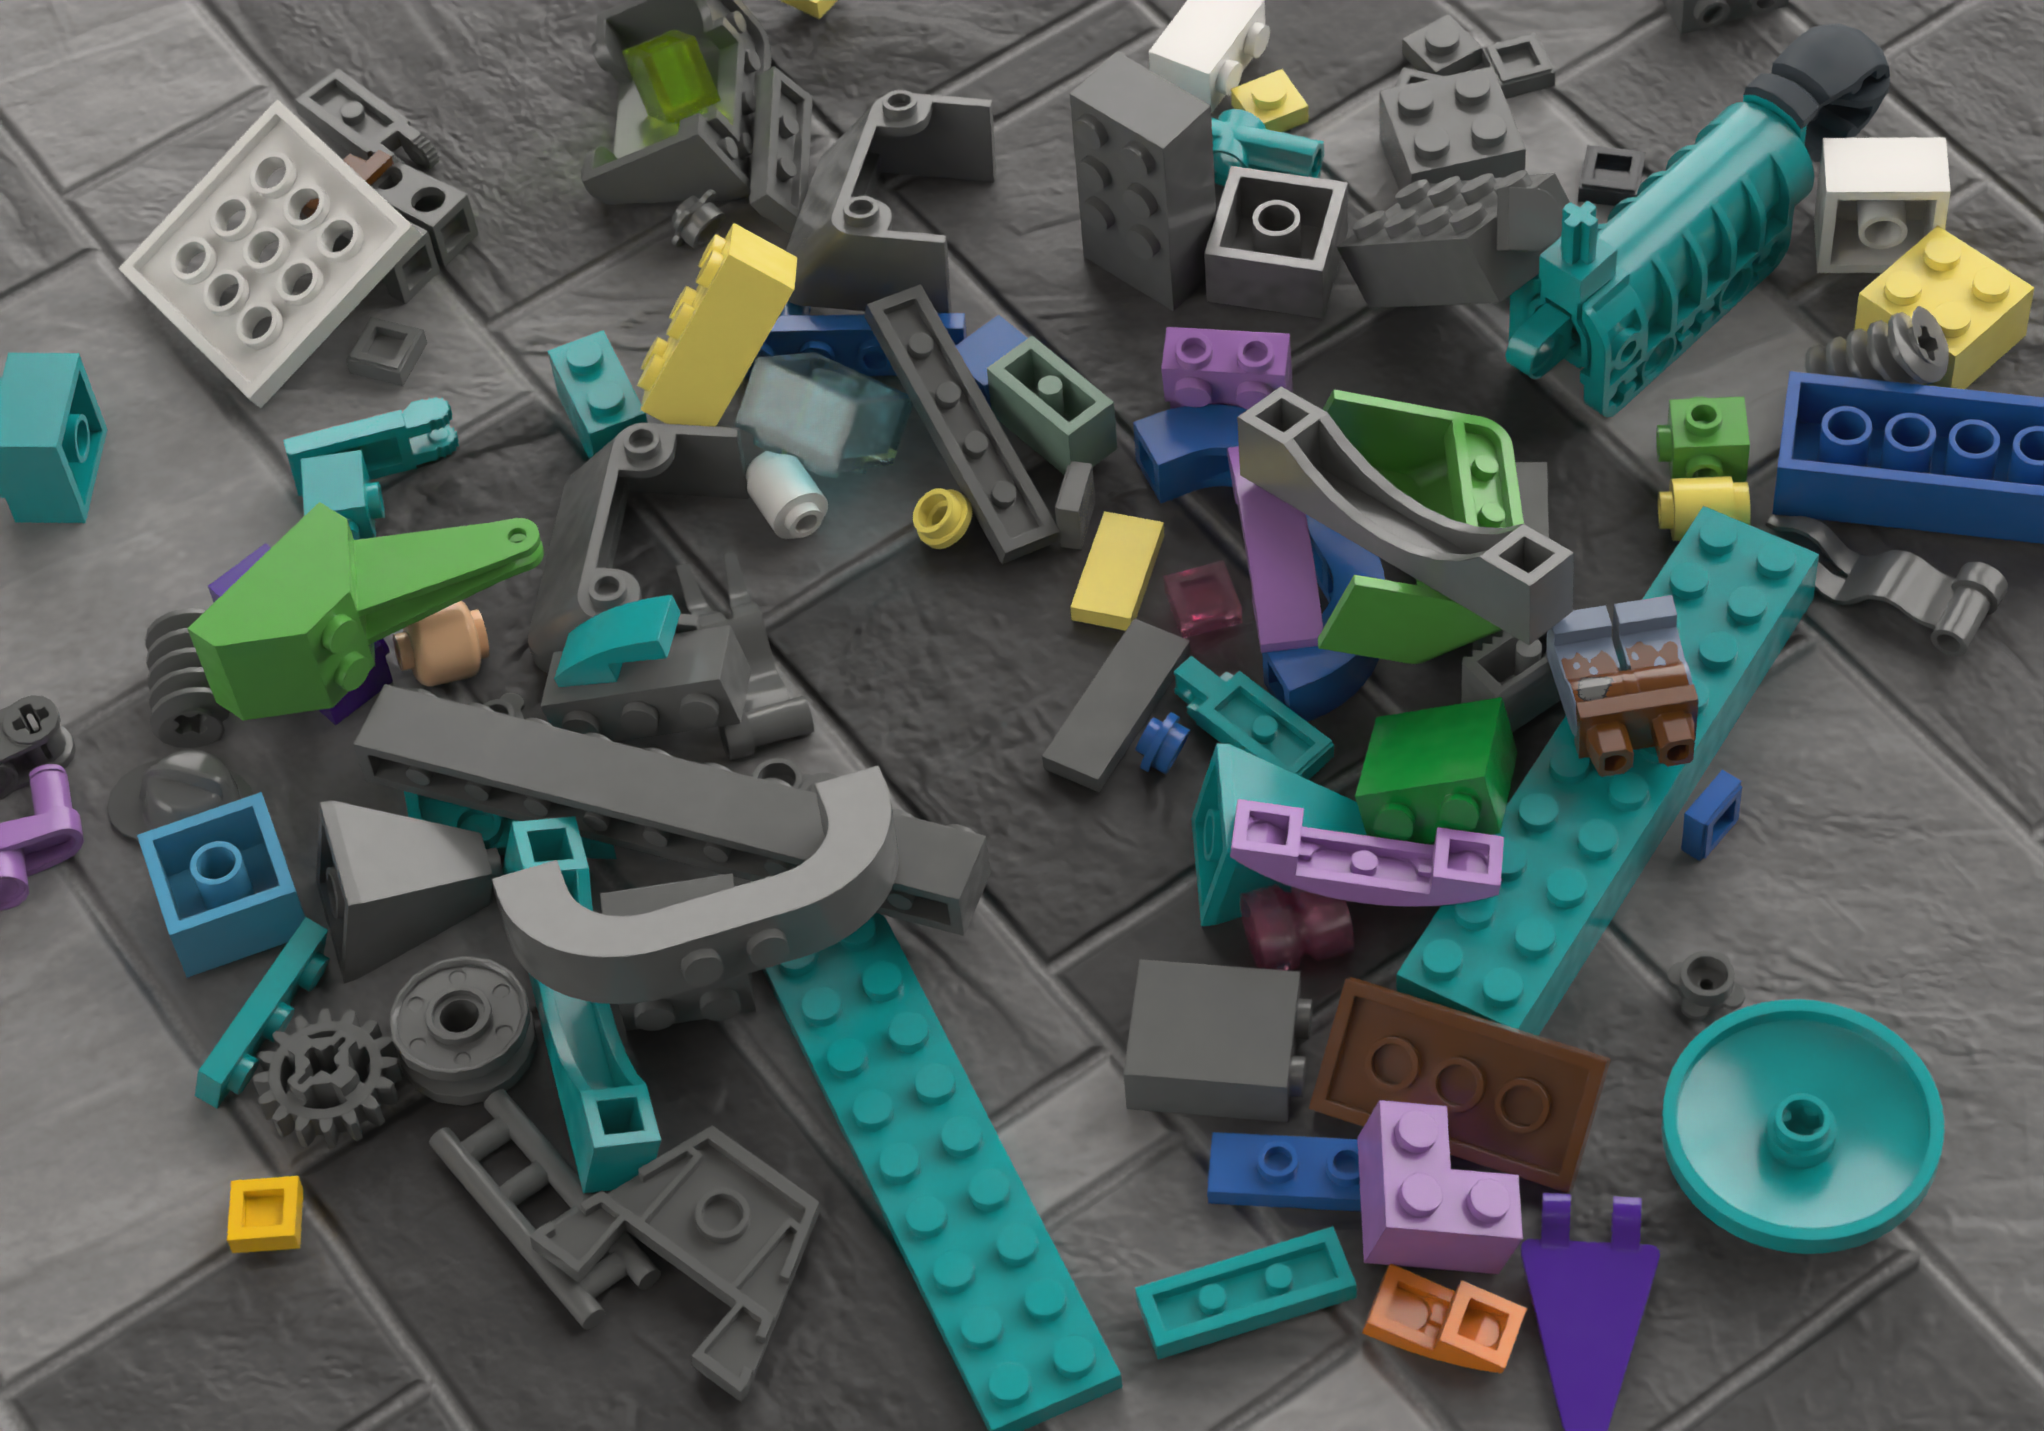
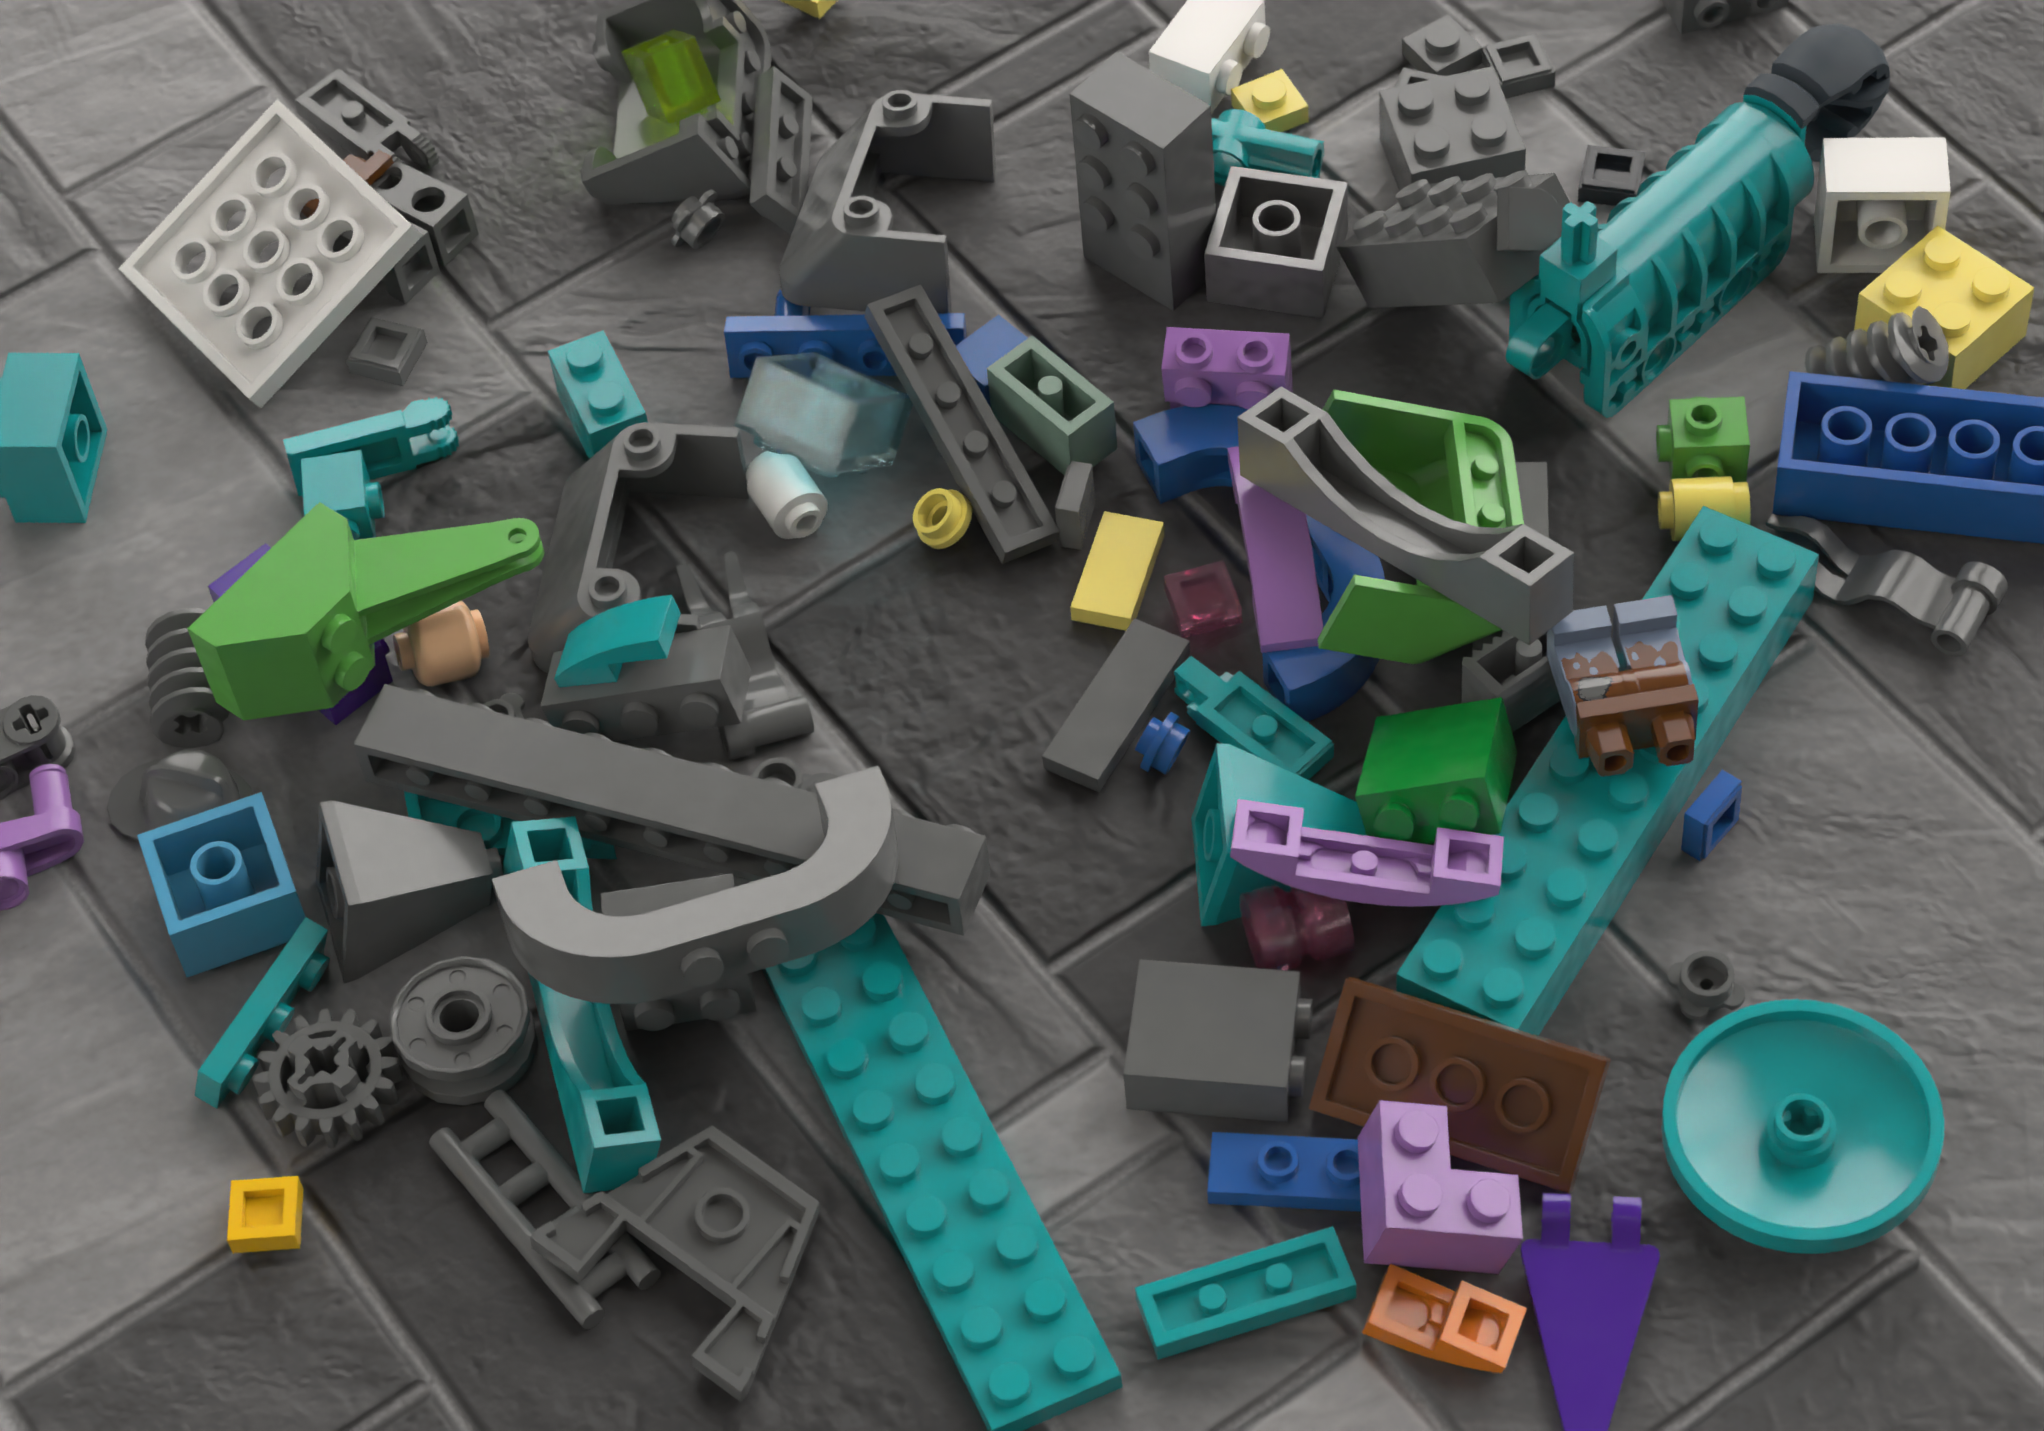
(717, 329): light yellow brick -> none

